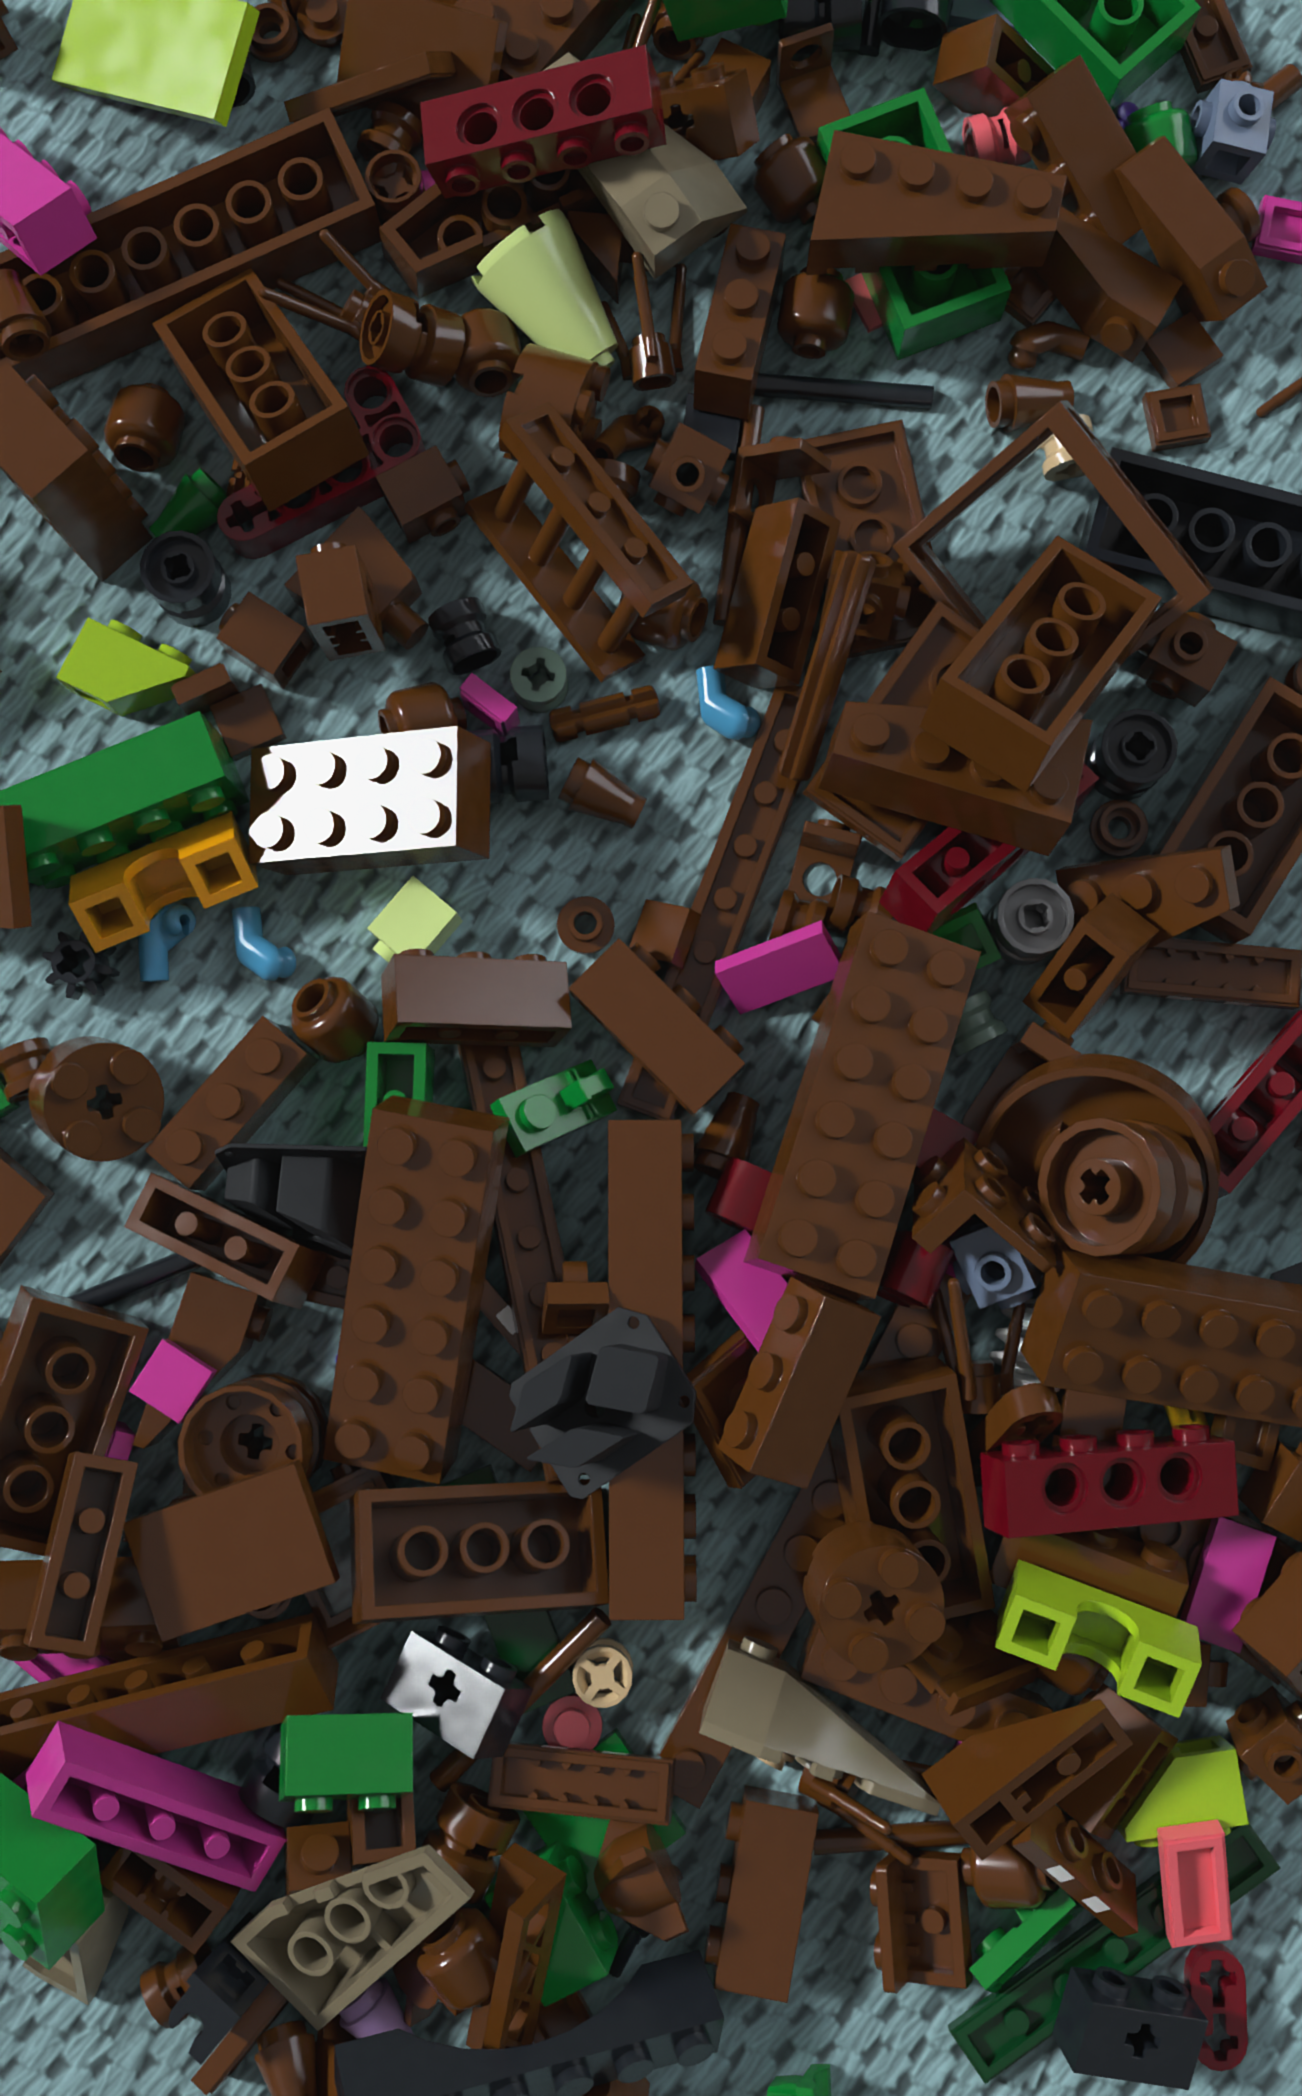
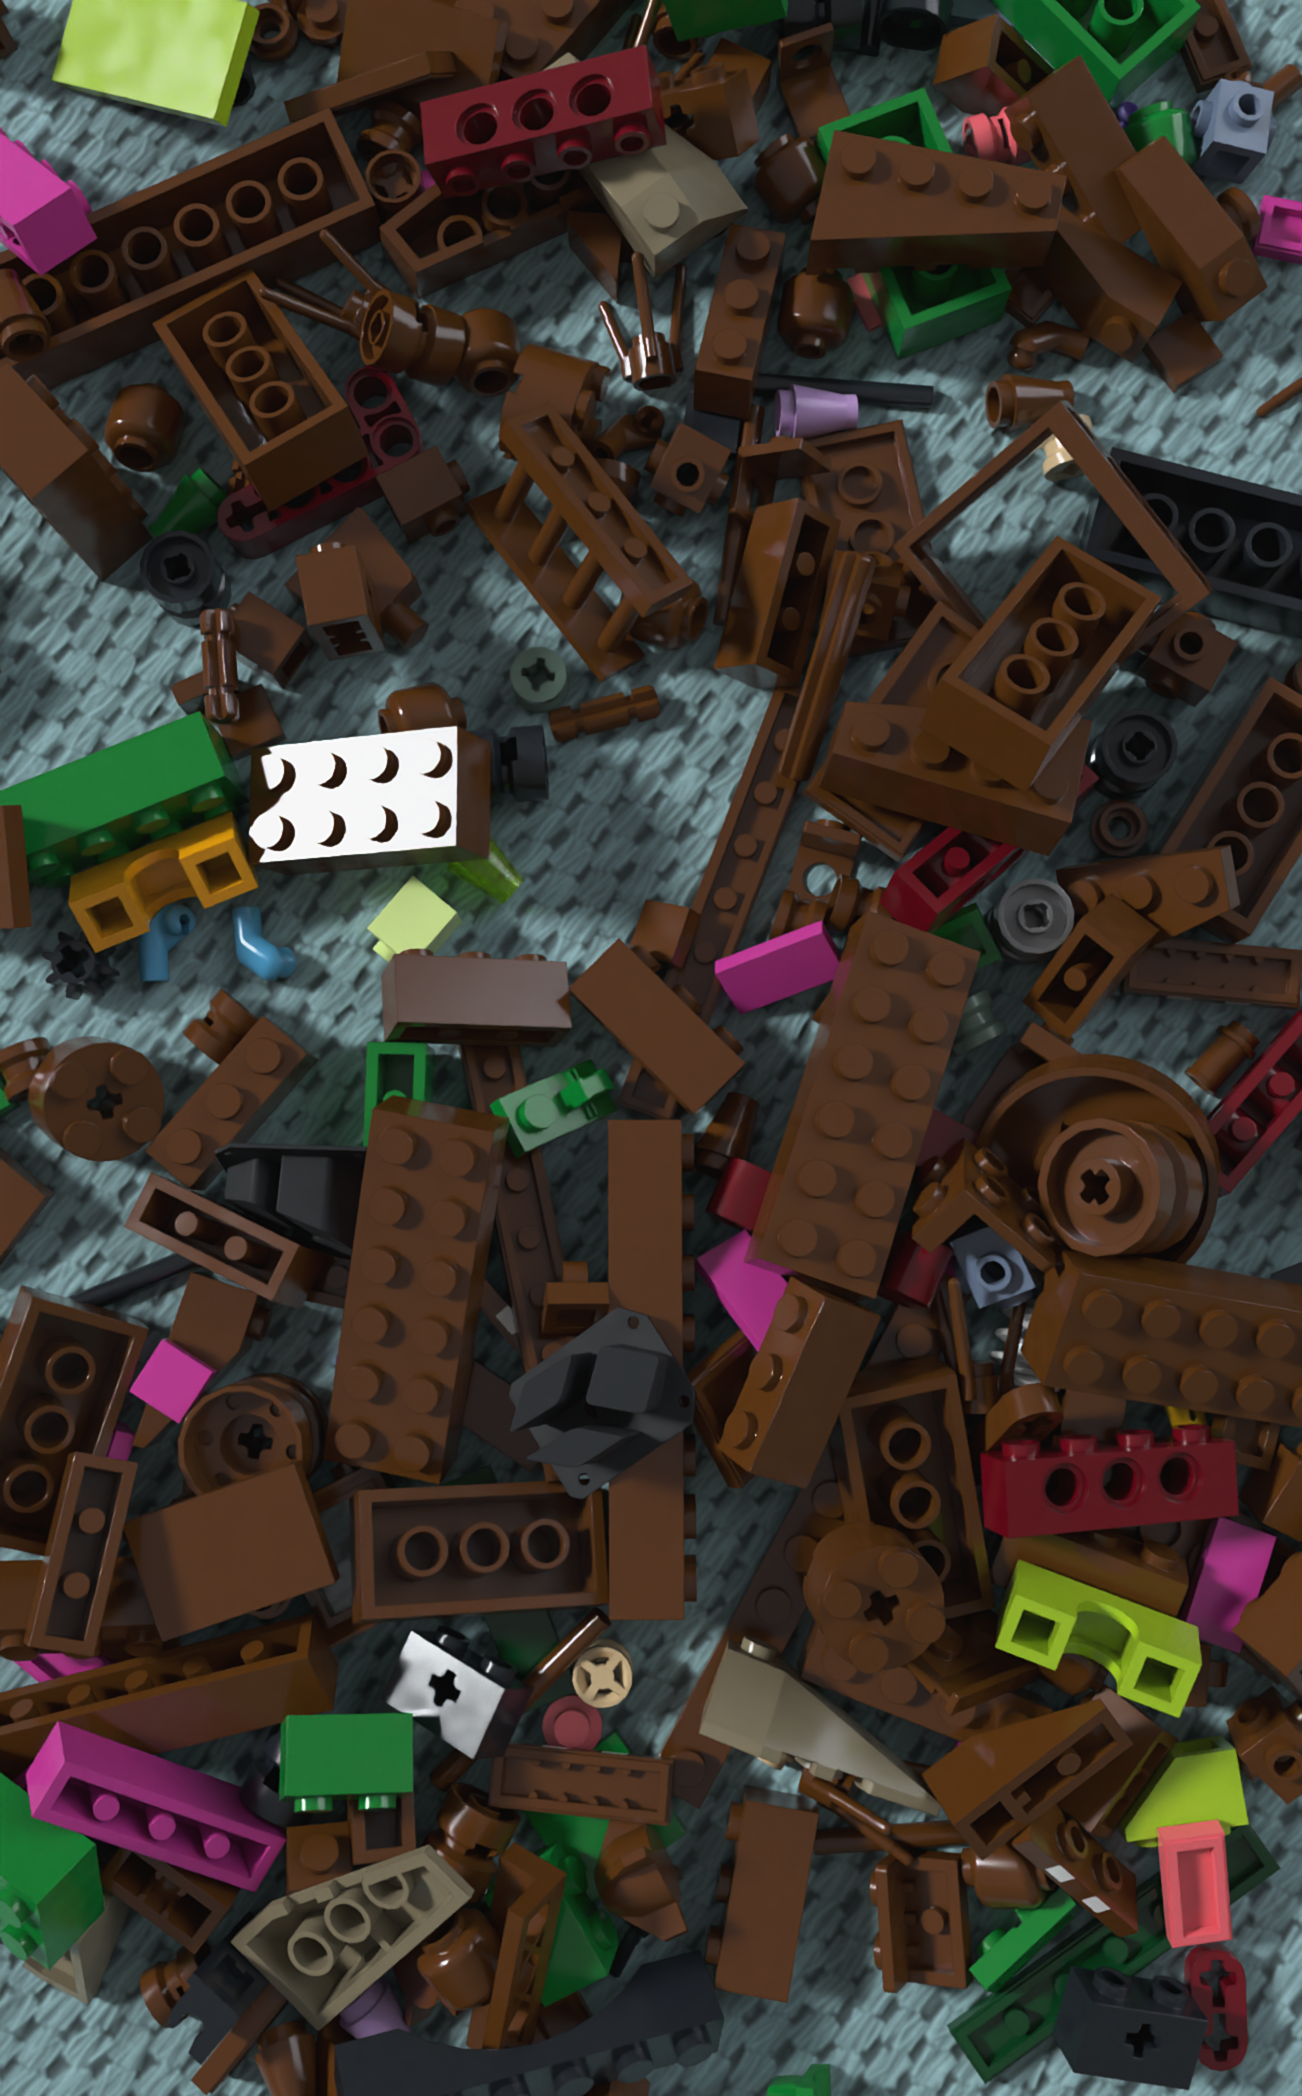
(119, 671): lime slope -> none
(219, 666): none -> reddish brown axle
(221, 1028): none -> reddish brown wheel
(334, 1019): reddish brown head -> none
(464, 634): black wheel -> none
(488, 705): dark pink tile -> none
(492, 876): none -> clear neon green cone
(548, 290): yellowish green cone -> none
(590, 942): reddish brown plate -> none
(600, 794): reddish brown cone -> none
(721, 711): dark azure arm -> none
(813, 412): none -> lavender cone
(1176, 417): reddish brown tile -> none
(1222, 1056): none -> reddish brown pin

